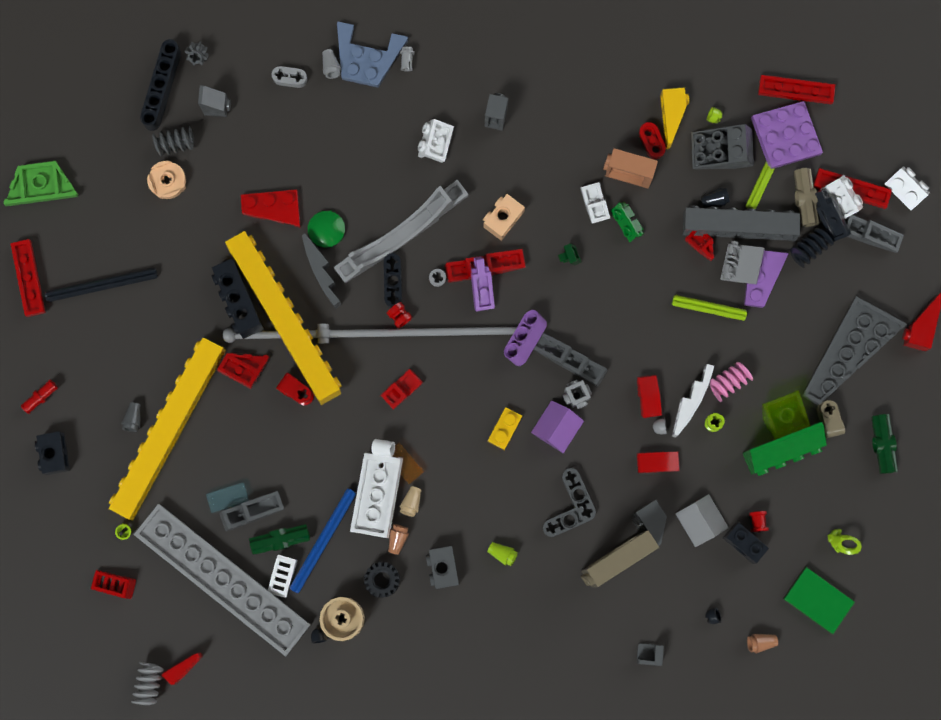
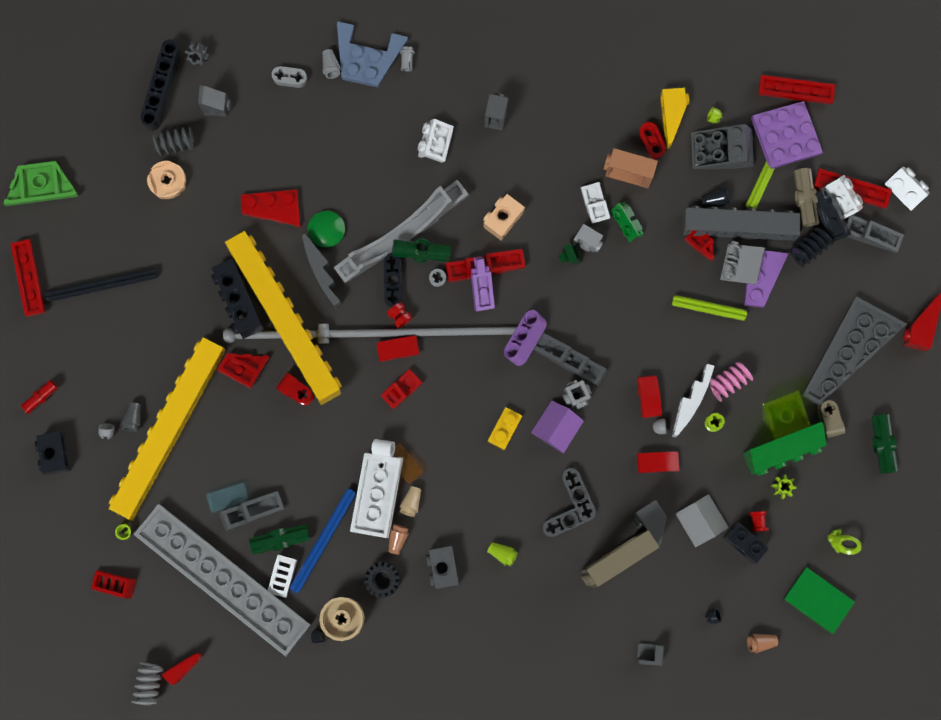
(106, 430): none -> light grey hinge
(398, 348): none -> red slope
(428, 251): none -> dark green piece
(588, 239): none -> light grey brick
(778, 485): none -> lime gear

